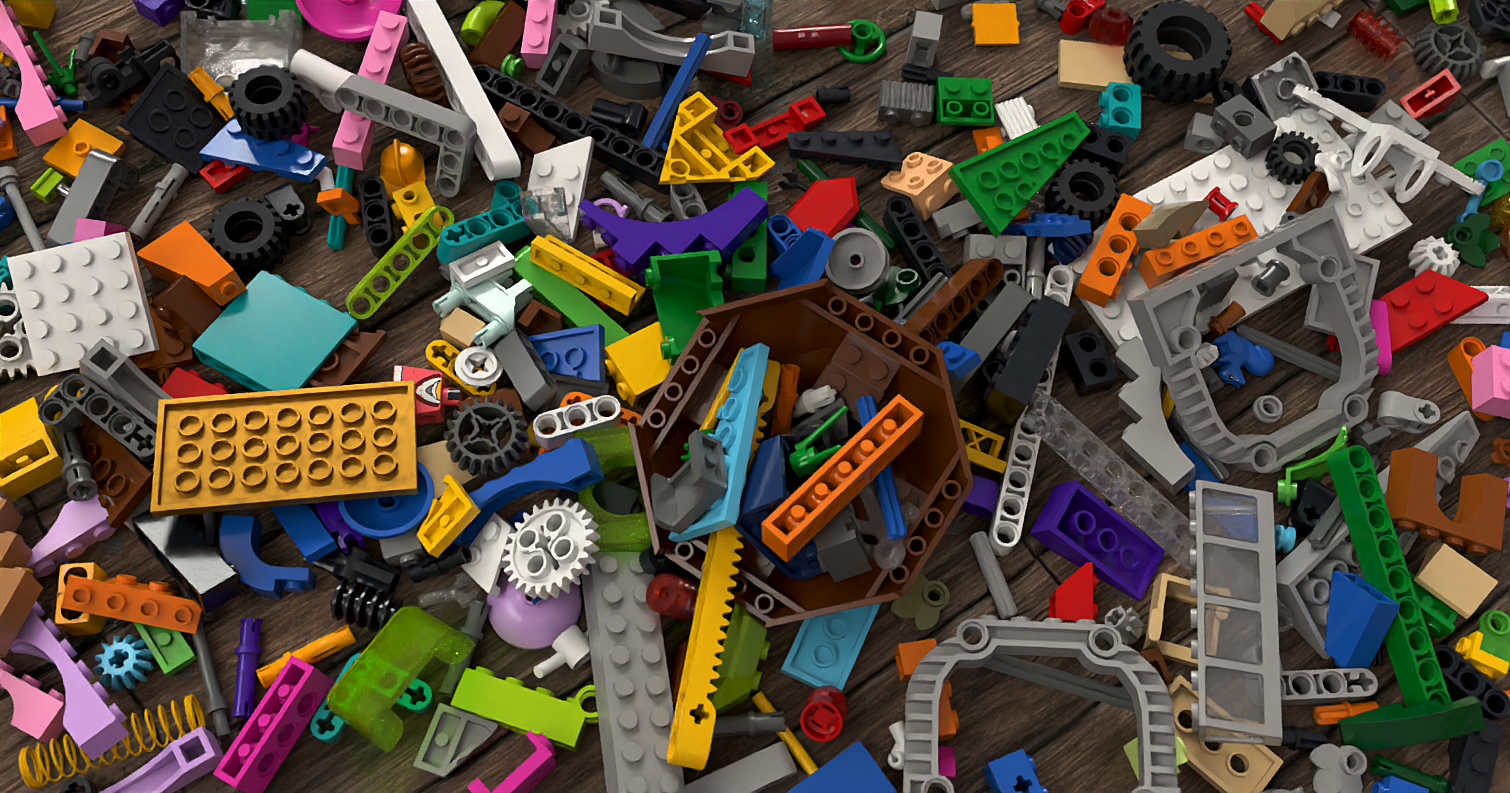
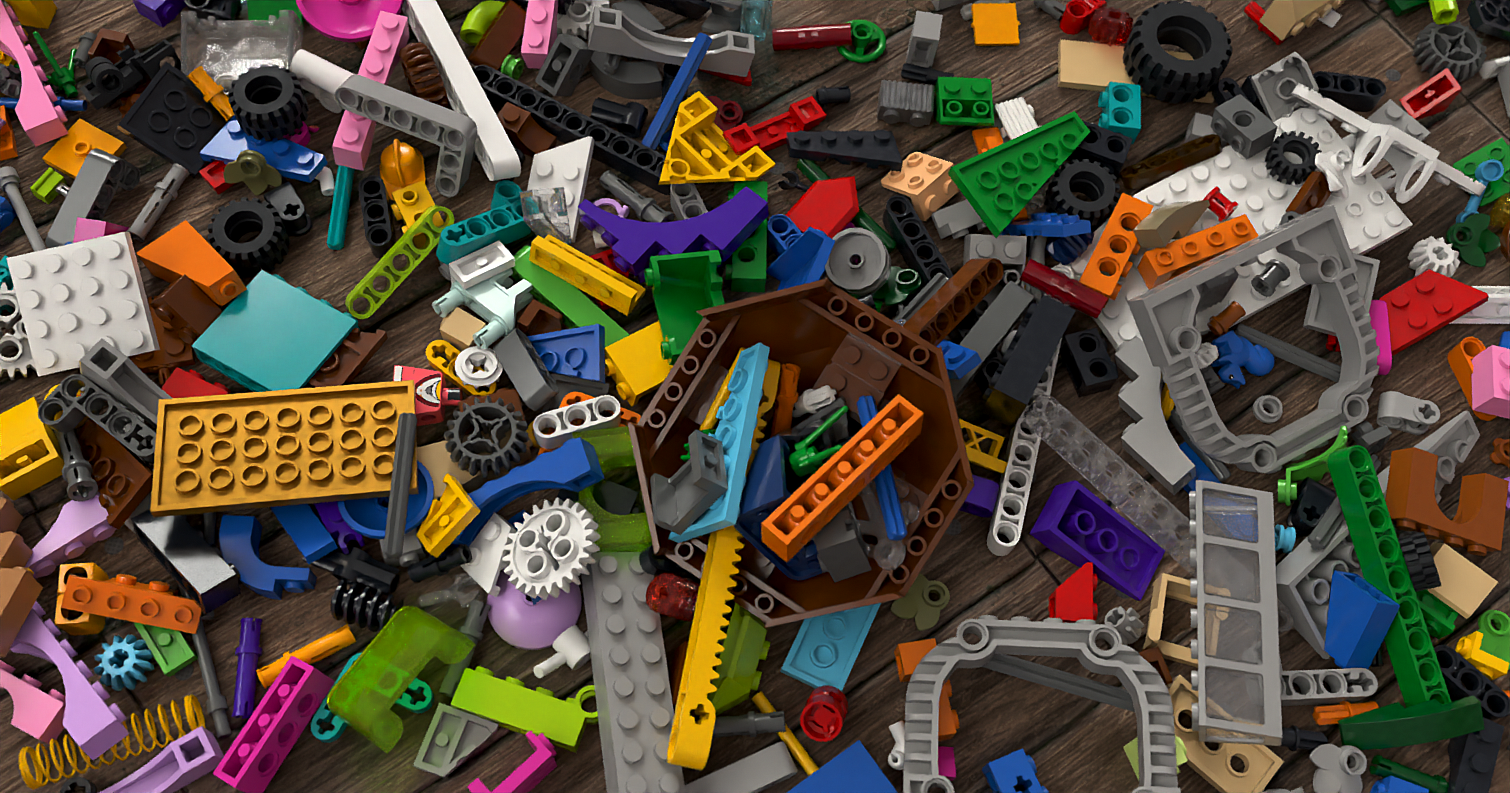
(253, 171): none -> olive plate
(339, 203): orange plate -> none
(400, 486): none -> dark grey axle
(993, 575): light grey axle -> none
(1063, 288): none -> dark red axle
(1171, 161): none -> dark brown beam
(1377, 34): clear red piece -> none
(1419, 562): none -> black tyre

